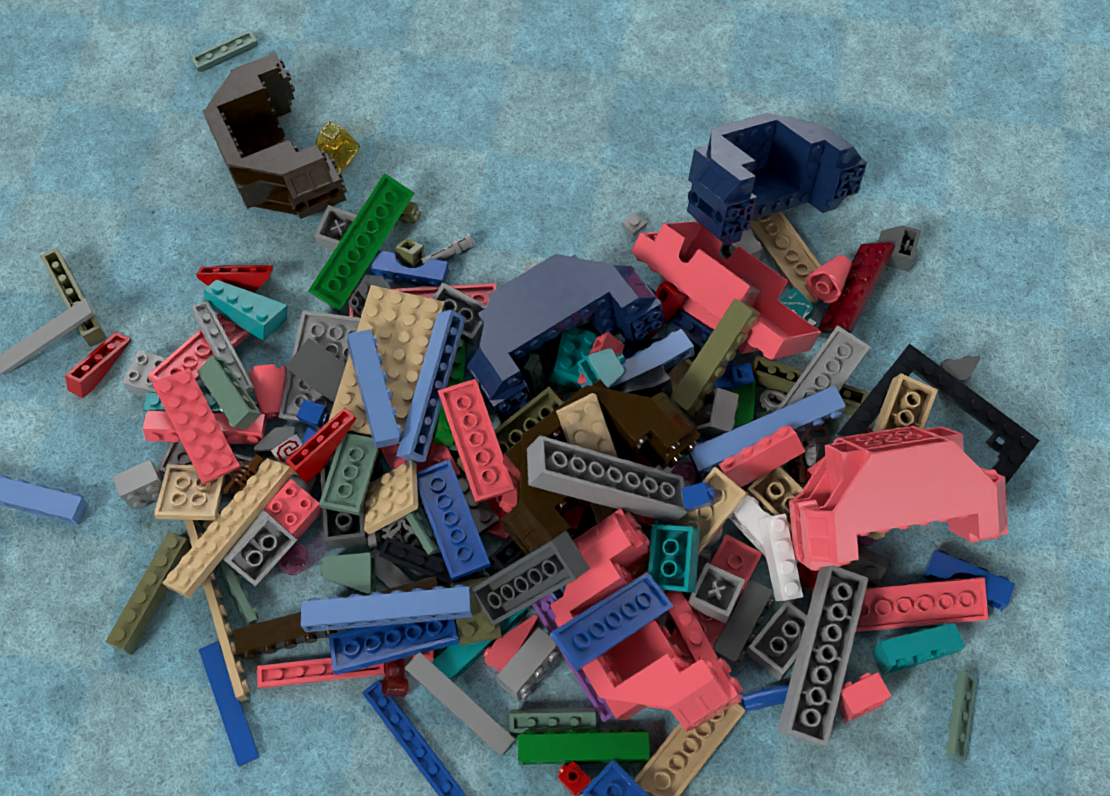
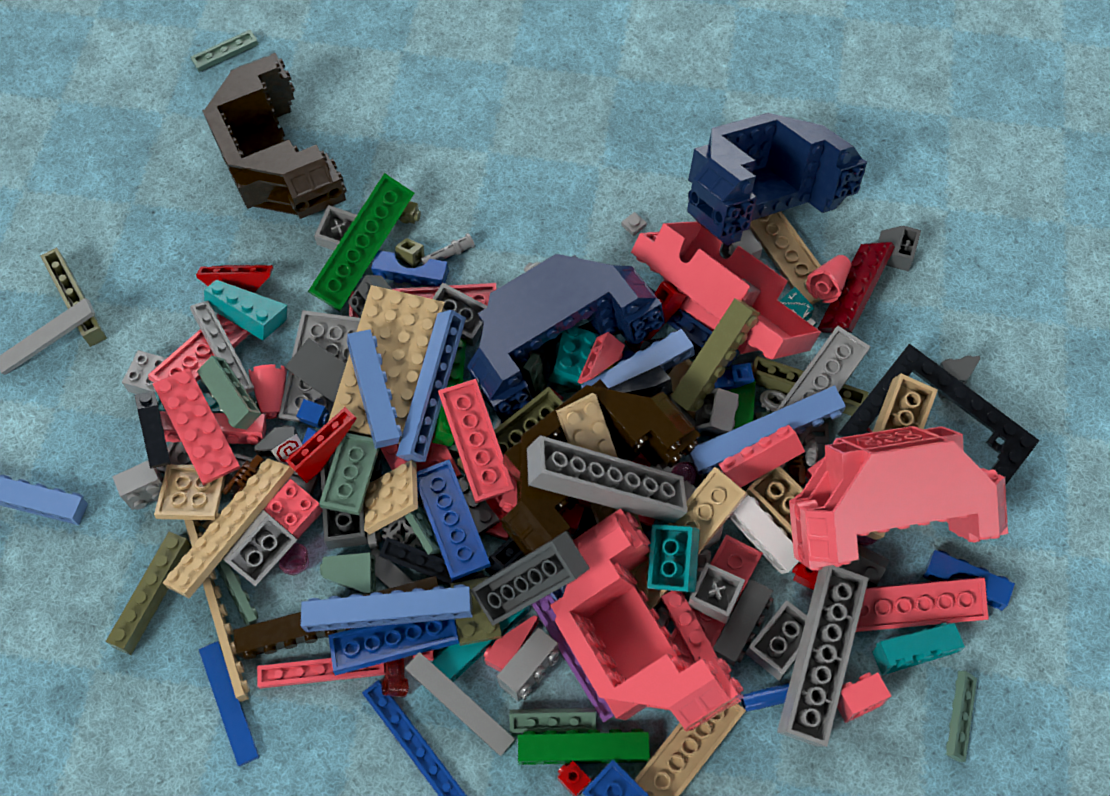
(94, 367): red slope -> none
(152, 429): none -> black slope
(337, 144): clear yellow slope -> none
(602, 366): teal torso -> none
(611, 621): blue plate -> none
(698, 496): blue brick -> none
(780, 557): white brick -> none

